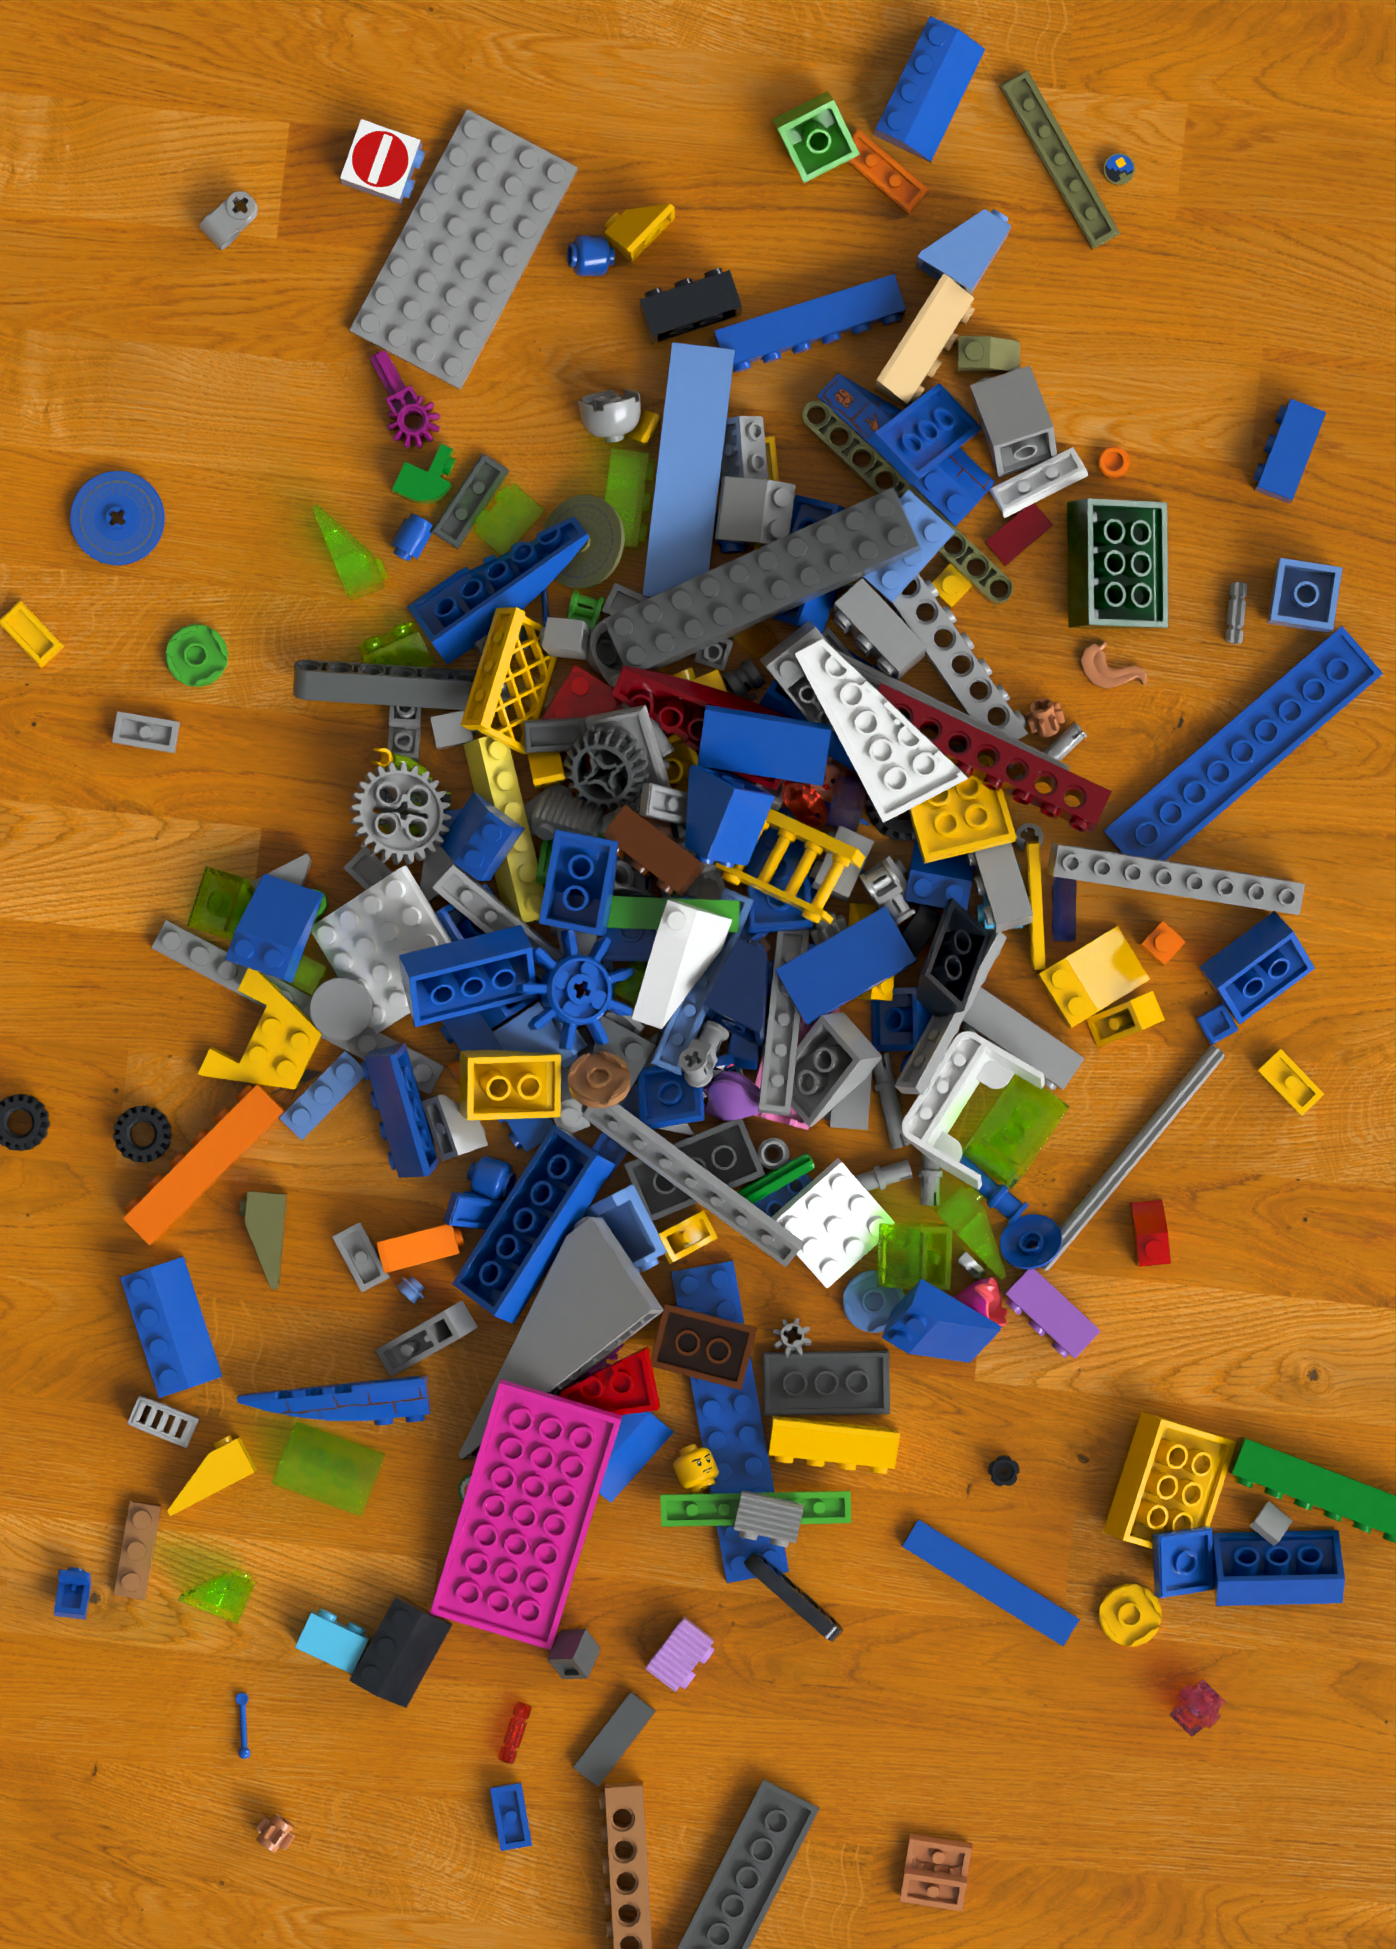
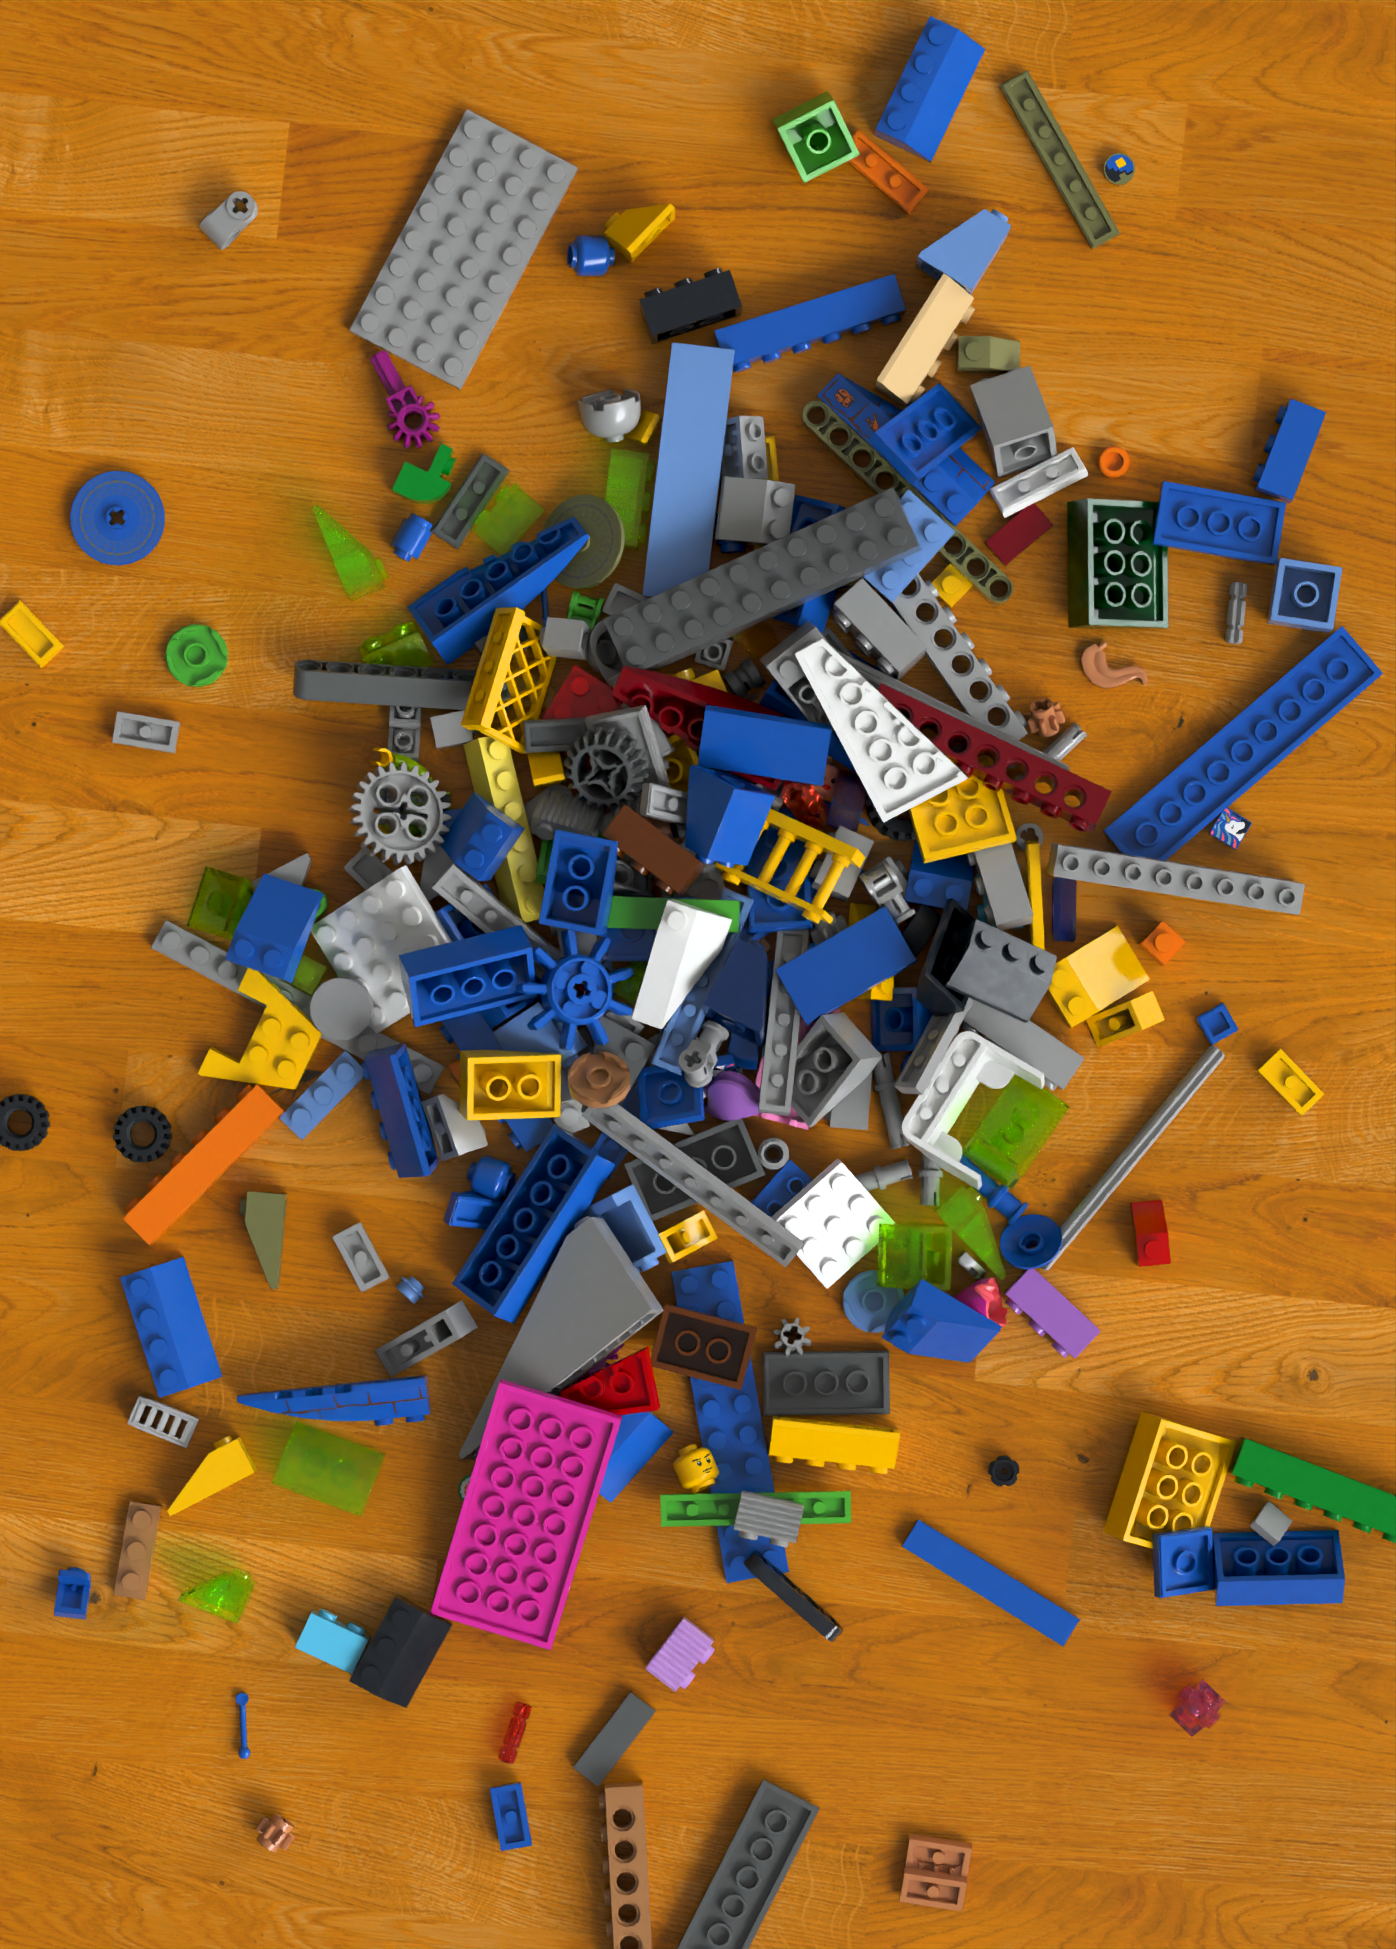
(382, 162): piece -> none
(420, 1247): orange slope -> none
(574, 1654): dark grey panel -> none
(777, 1178): green axle -> none
(999, 970): none -> slope
(1130, 1614): yellow tile -> none
(1218, 523): none -> blue plate
(1230, 828): none -> tile
(1257, 967): blue slope -> none

